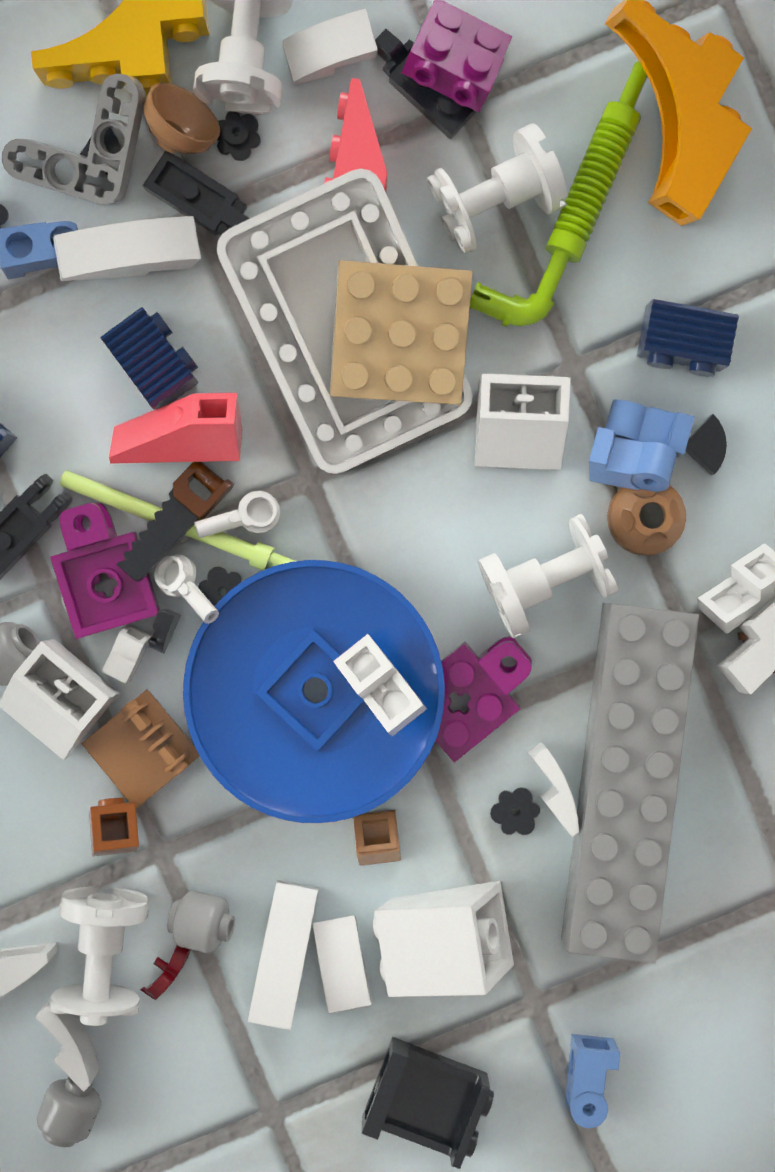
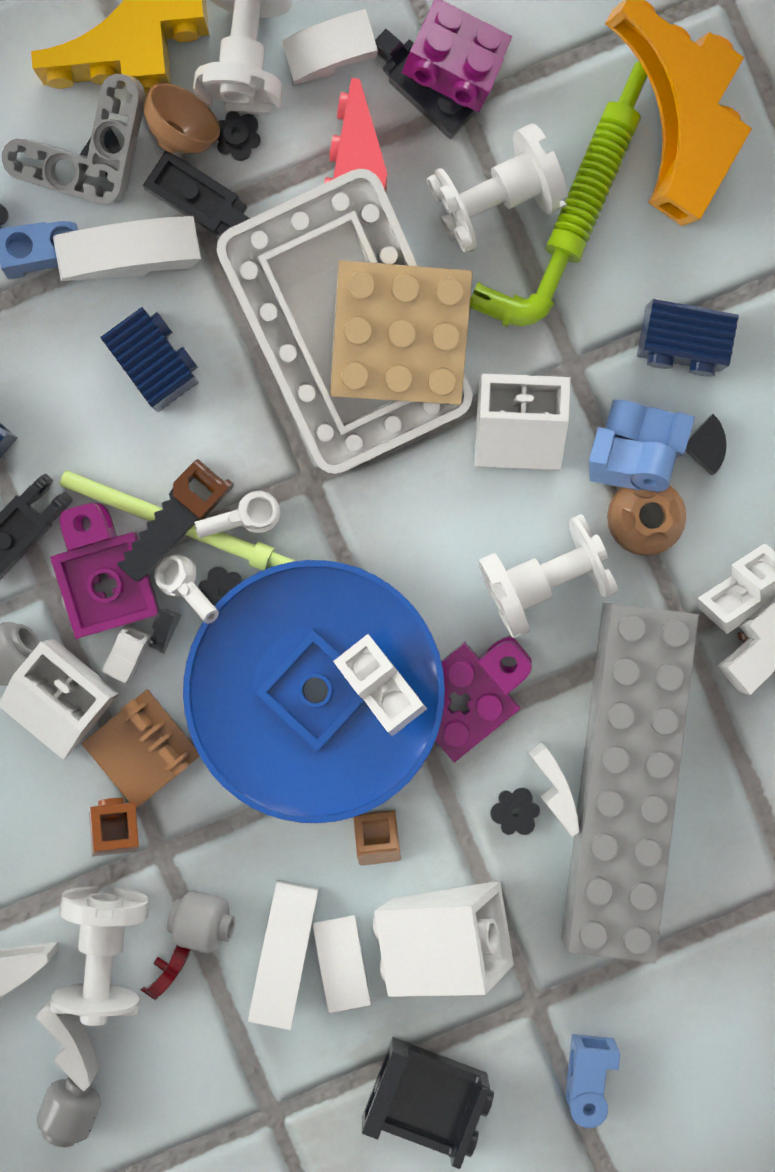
(187, 430): coral slope -> none

